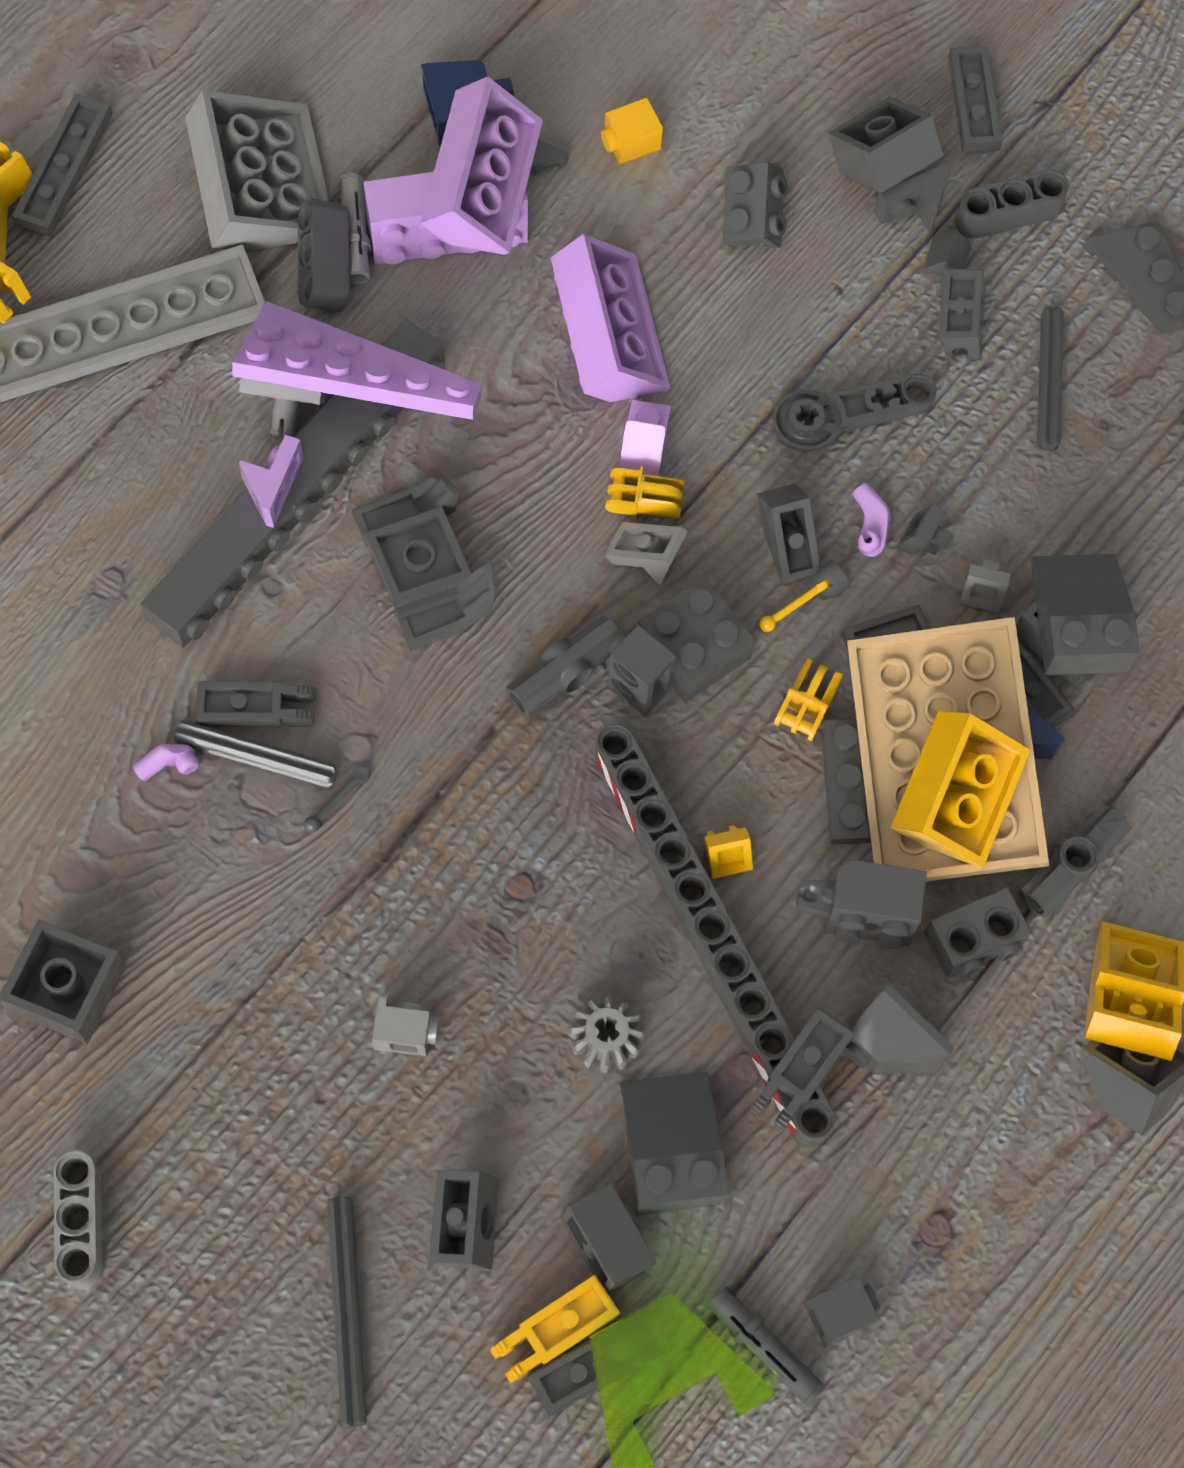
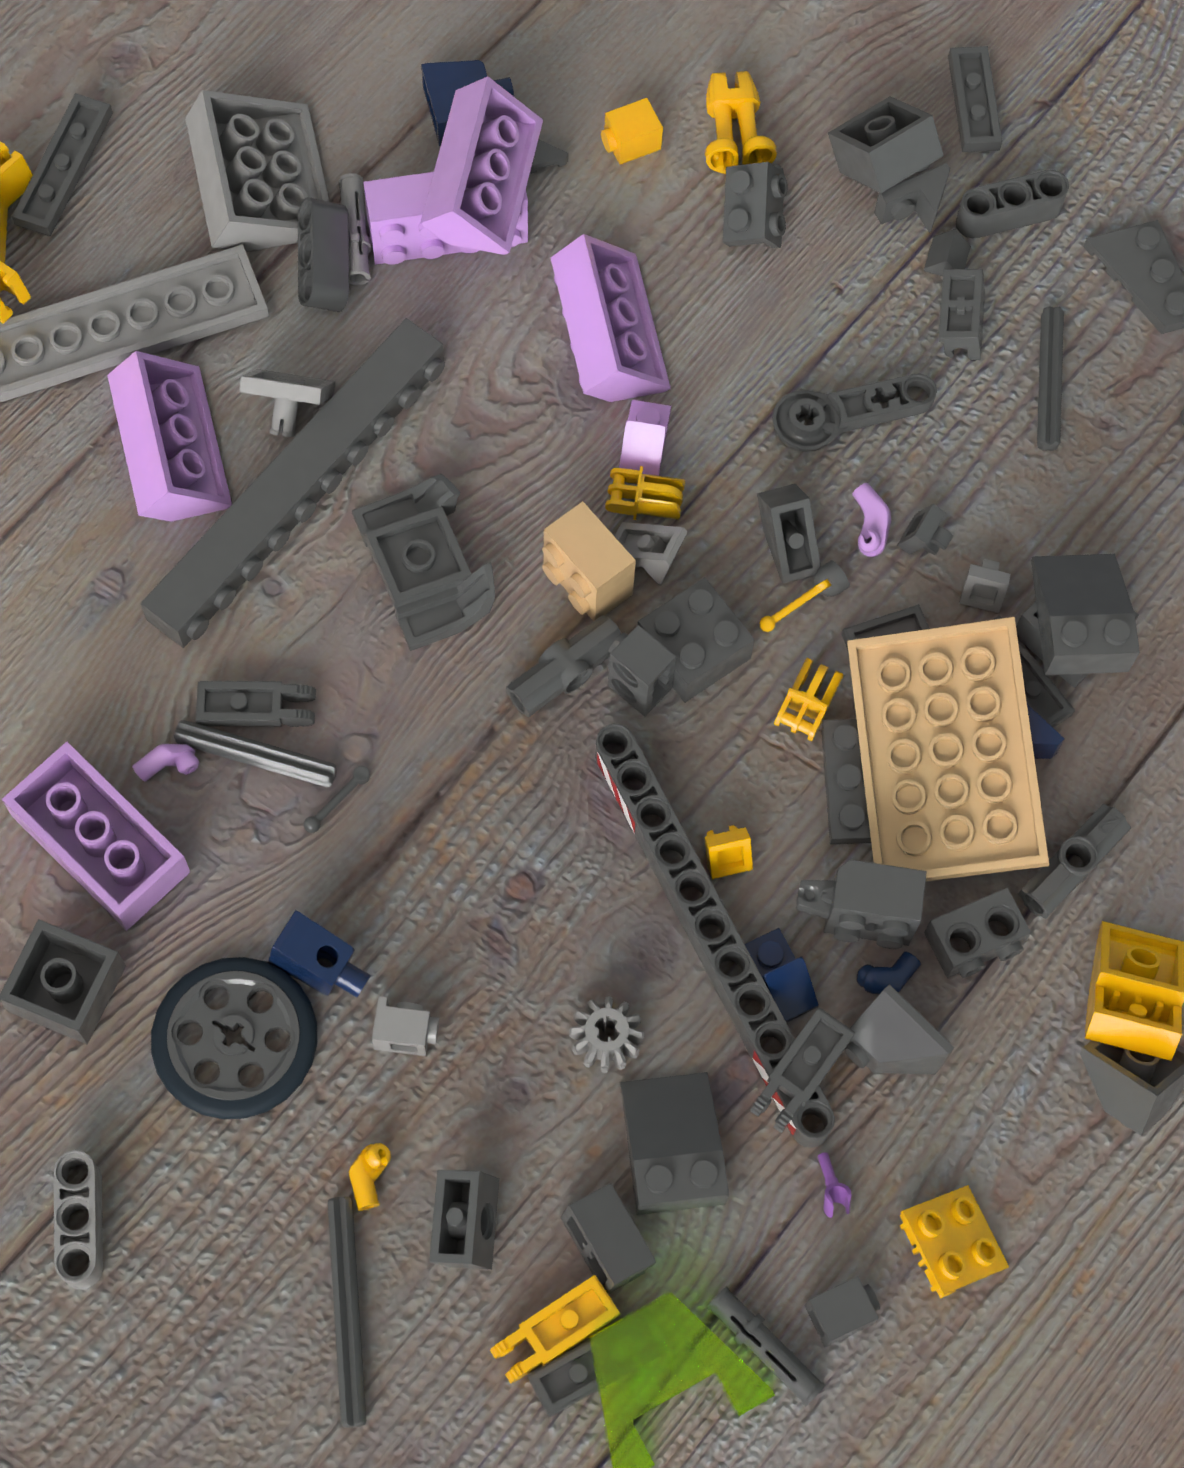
(96, 835): none -> lavender brick
(168, 438): none -> lavender slope
(272, 484): lavender slope -> none
(282, 1070): none -> wedge
(306, 942): none -> dark blue torso
(321, 358): lavender wing -> none
(365, 1172): none -> yellow arm
(588, 562): none -> tan brick
(729, 104): none -> yellow piece
(783, 974): none -> dark blue slope
(835, 1191): none -> medium lavender hand
(878, 978): none -> dark blue arm
(952, 1241): none -> yellow hinge
(960, 787): yellow slope -> none

